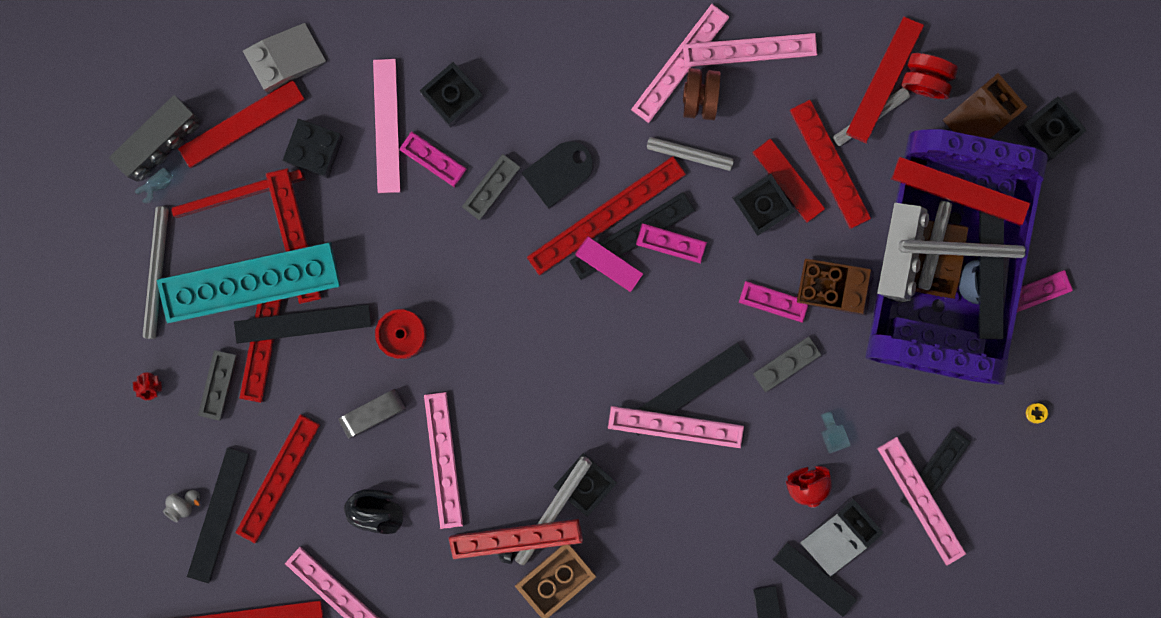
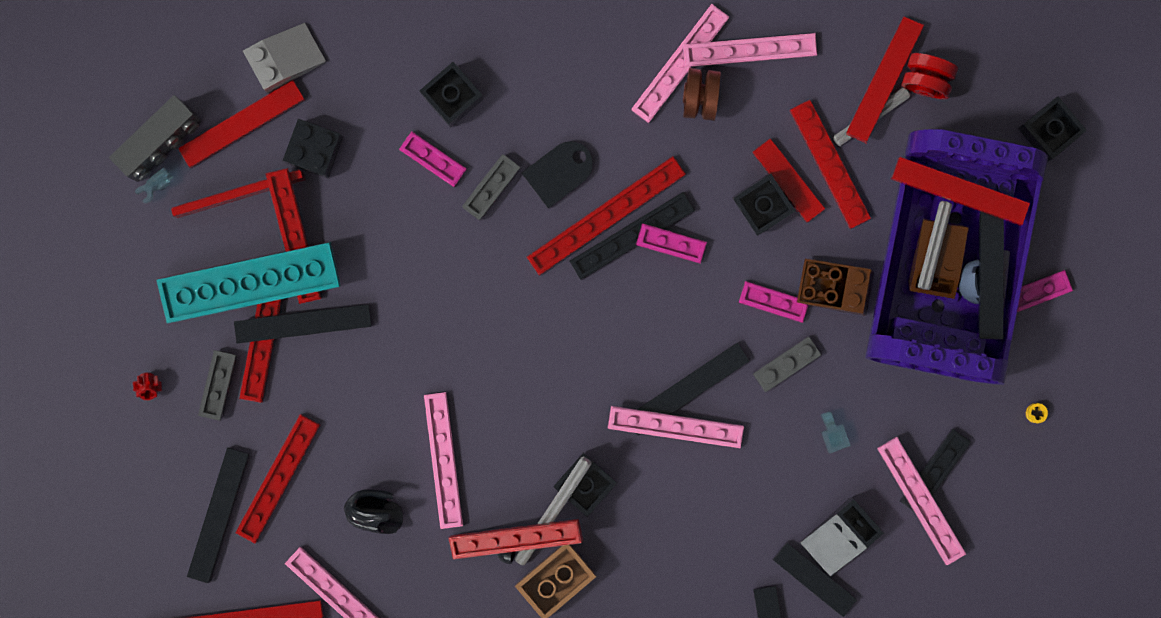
(155, 272): light grey axle -> none
(180, 508): light grey animal -> none
(371, 413): flat silver beam -> none
(386, 126): bright pink tile -> none
(405, 321): red wheel -> none
(609, 264): dark pink tile -> none
(690, 153): light grey axle -> none
(809, 486): red cylinder -> none
(900, 268): light grey slope -> none
(966, 249): light grey axle -> none
(986, 110): reddish brown slope -> none

